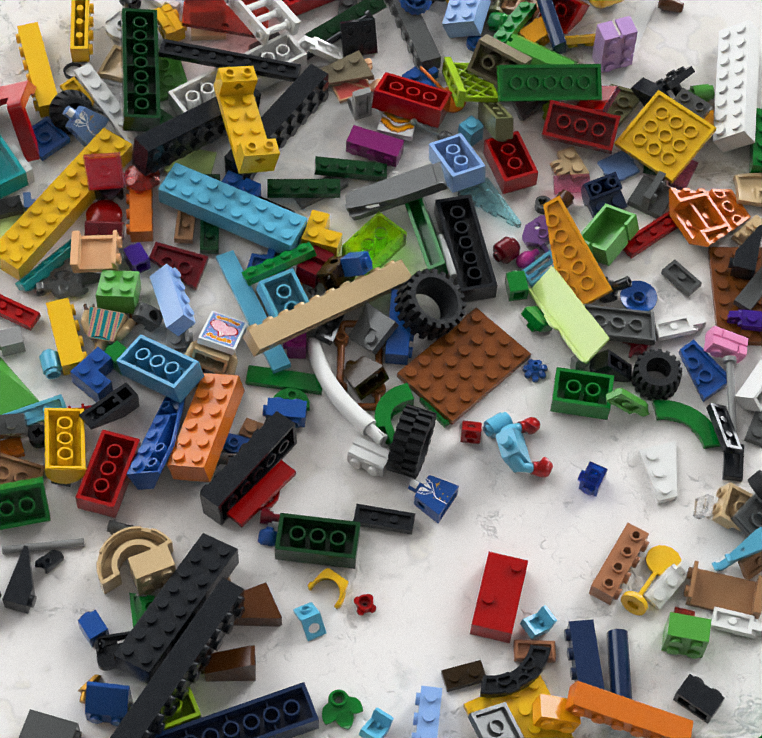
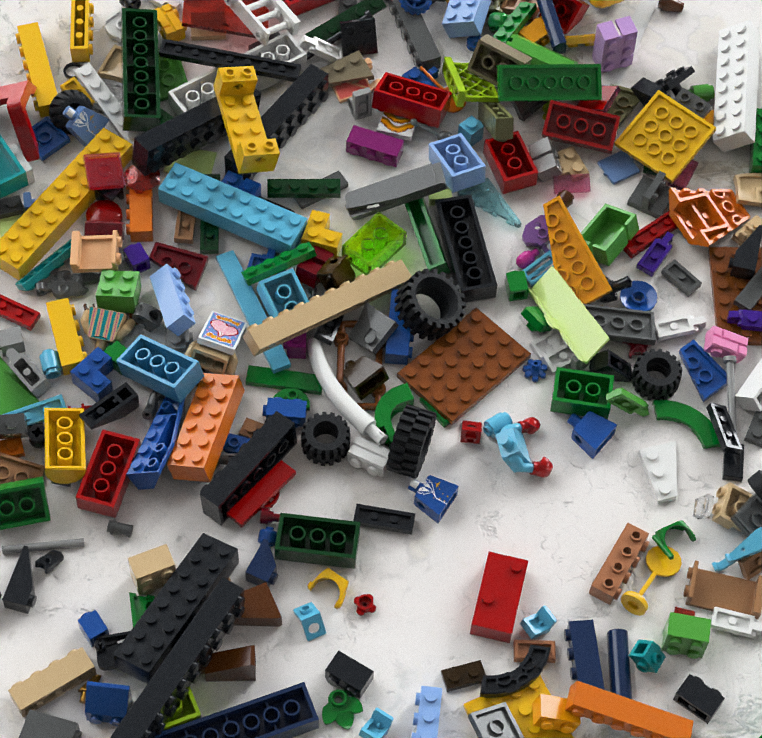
(28, 372): none -> light grey hinge
(52, 681): none -> tan brick
(120, 547): tan brick -> none
(152, 405): none -> dark grey arm
(262, 566): none -> dark blue slope
(322, 425): none -> black tyre
(348, 675): none -> black brick
(350, 168): dark green plate -> none
(356, 263): blue brick -> none
(439, 195): none -> yellowish green piece
(447, 257): light grey bar -> none
(506, 250): dark red head -> none
(541, 200): dark grey bush -> none
(544, 155): none -> light grey piece
(552, 350): none -> white slope
(591, 432): none -> blue torso
(592, 479): clear blue brick -> none
(602, 191): dark blue brick -> none
(647, 656): none -> teal brick
(655, 255): none -> dark purple hinge
(659, 536): none -> green helmet
(667, 584): white hinge -> none

